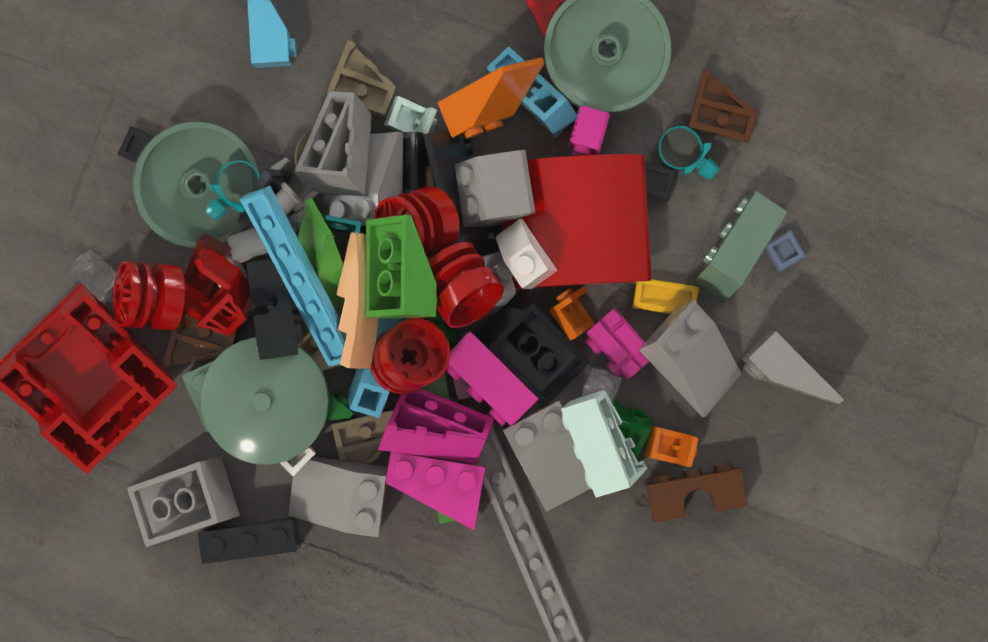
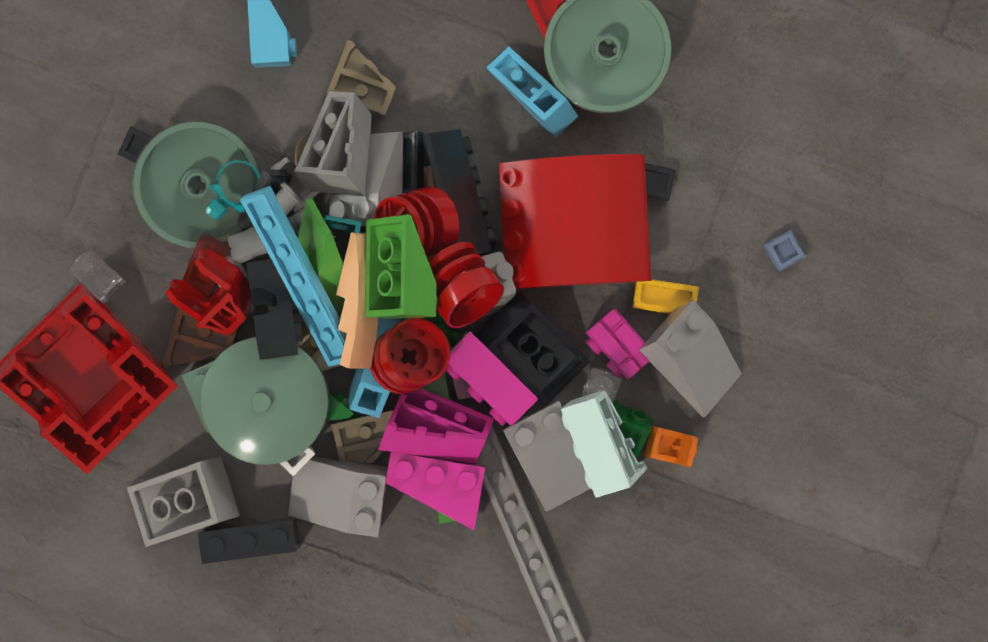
(148, 295): red wheel -> none
(410, 117): light aqua bracket -> none
(489, 99): orange slope -> none
(494, 188): light grey slope -> none
(524, 255): white slope -> none
(571, 314): orange bracket -> none
(588, 131): dark pink brick -> none
(668, 494): reddish brown arch -> none
(705, 167): teal piece -> none
(720, 111): reddish brown wing -> none
(739, 246): sand green wedge -> none
(780, 364): light grey slope -> none

